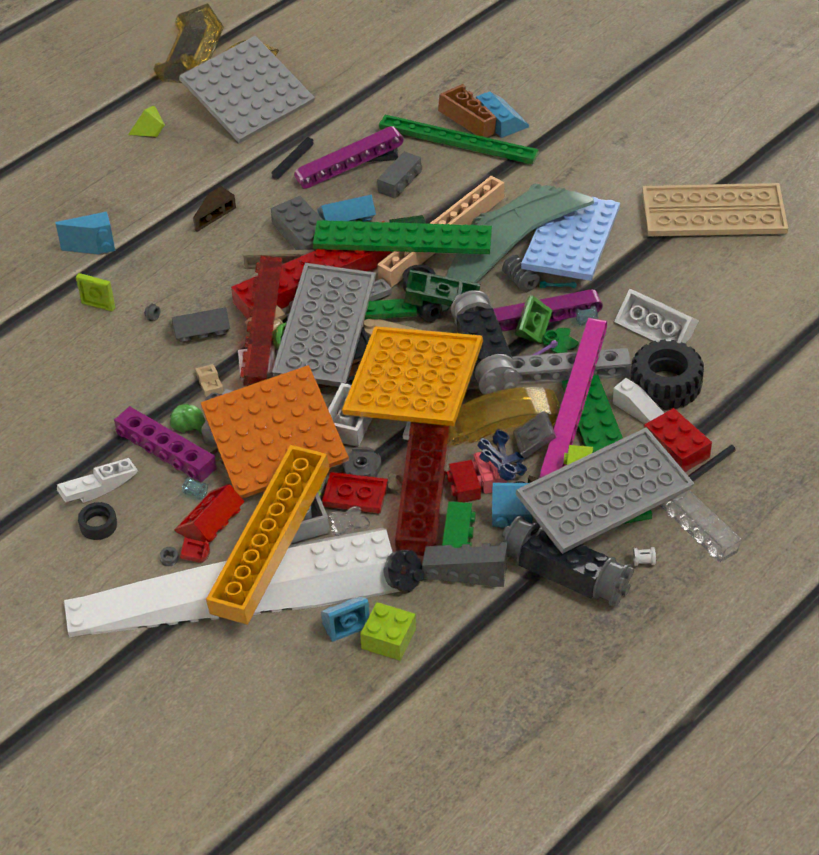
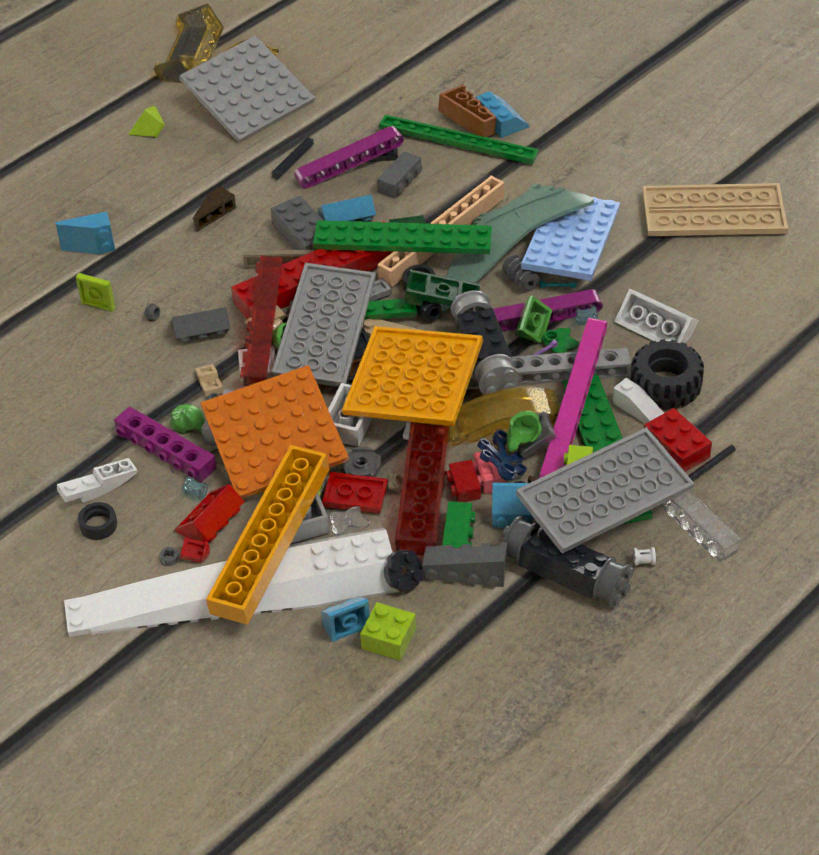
(523, 429): none -> bright green hair

